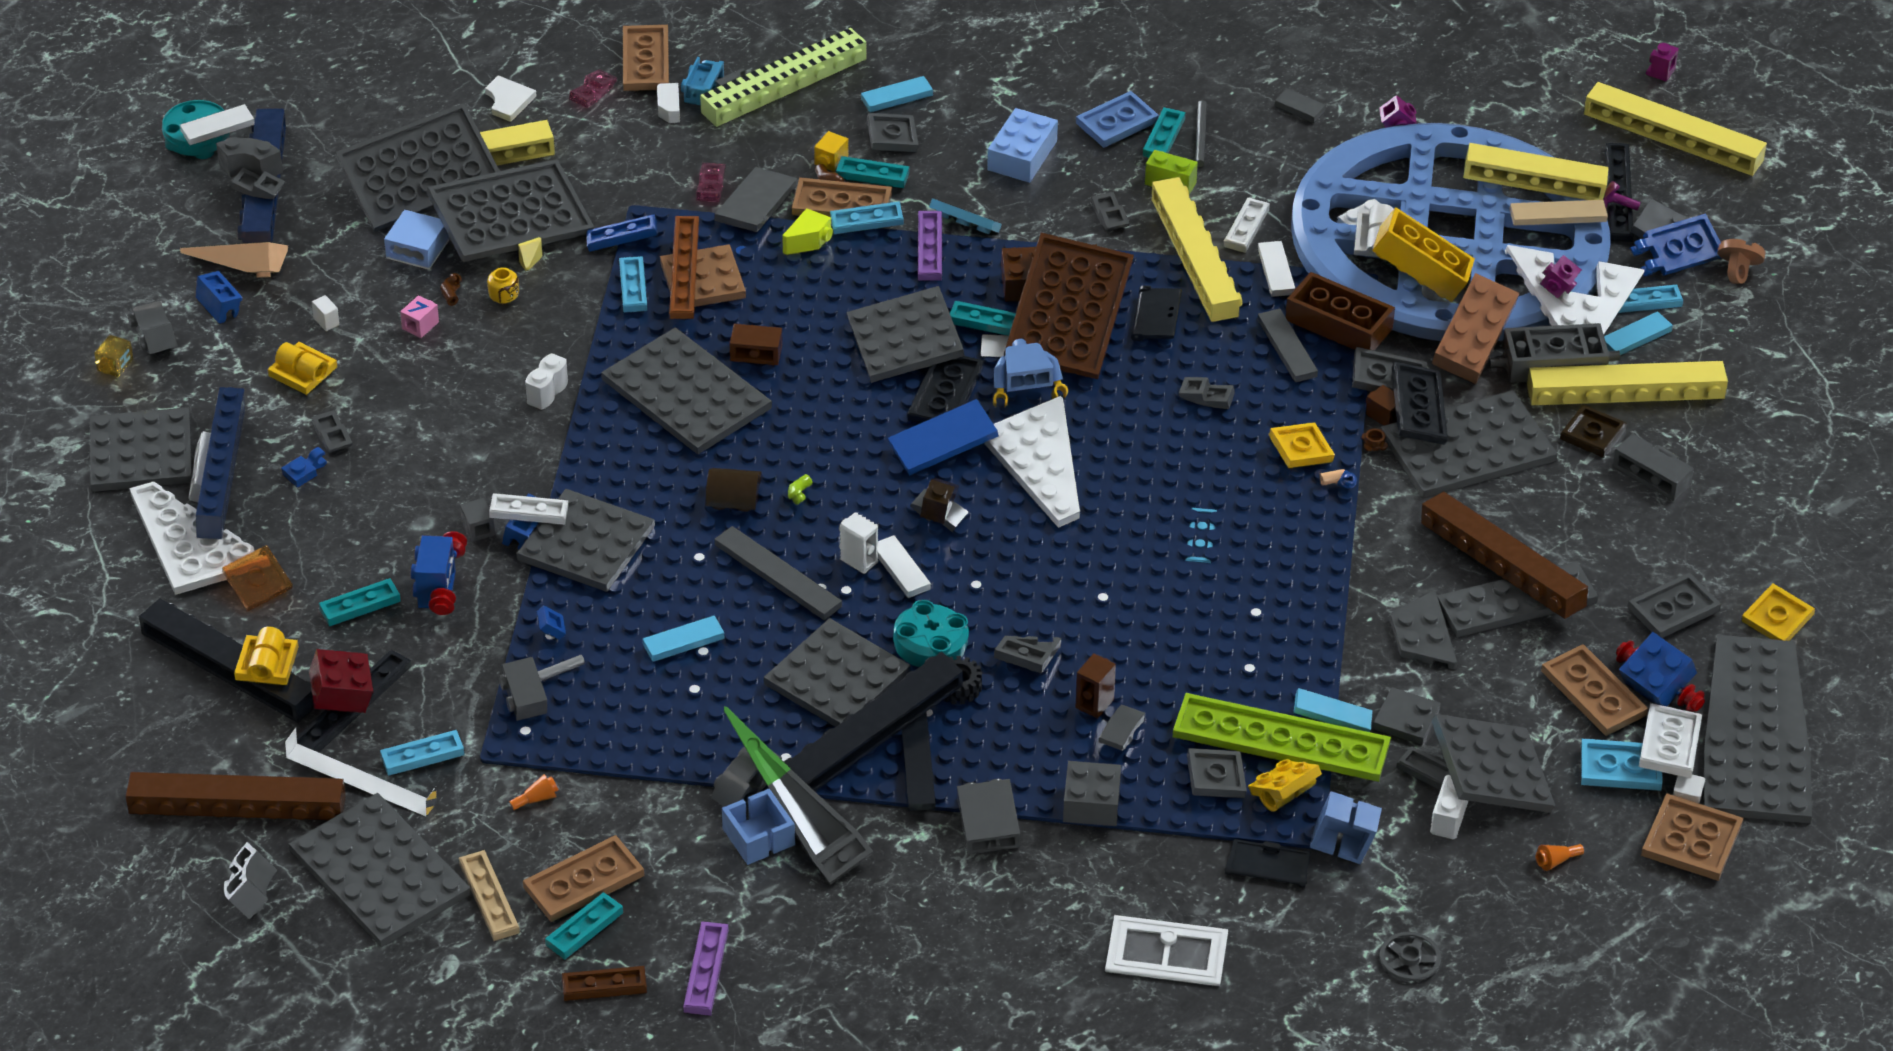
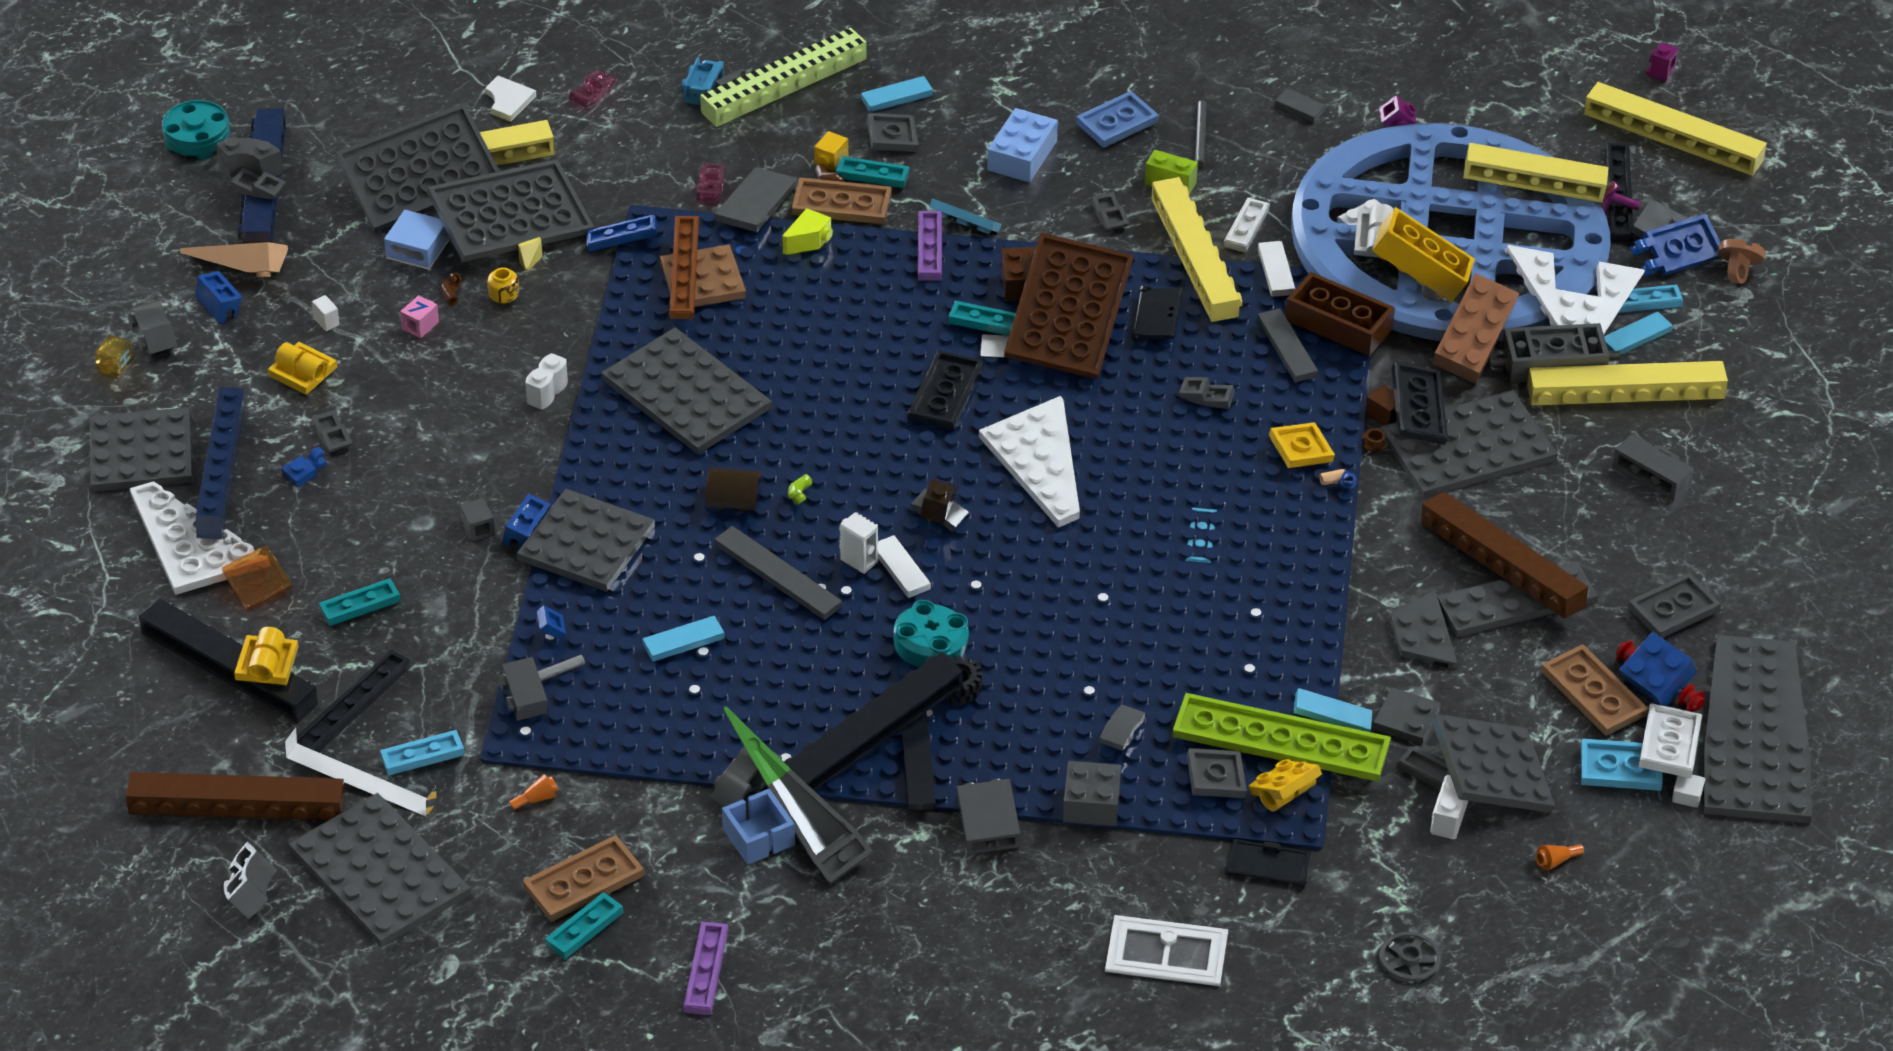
(198, 466): white tile -> none
(217, 124): white tile -> none
(340, 681): dark red brick -> none
(436, 571): blue brick -> none
(489, 895): tan tile -> none
(528, 509): white tile -> none
(604, 983): reddish brown tile -> none
(633, 284): medium azure tile -> none
(645, 57): medium nougat plate -> none
(668, 102): white piece -> none
(756, 344): reddish brown brick -> none
(835, 673): dark grey plate -> none
(866, 217): medium azure tile -> none
(905, 334): dark grey plate -> none
(943, 437): blue tile -> none
(1027, 368): medium blue torso -> none
(1027, 651): dark grey wing -> none
(1095, 685): reddish brown brick -> none
(1164, 131): teal plate -> none
(1355, 821): medium blue piece -> none
(1374, 369): dark grey plate -> none
(1558, 212): tan tile -> none
(1560, 277): magenta brick -> none
(1593, 431): dark brown tile -> none
(1692, 837): medium nougat plate -> none
(1778, 614): yellow plate -> none

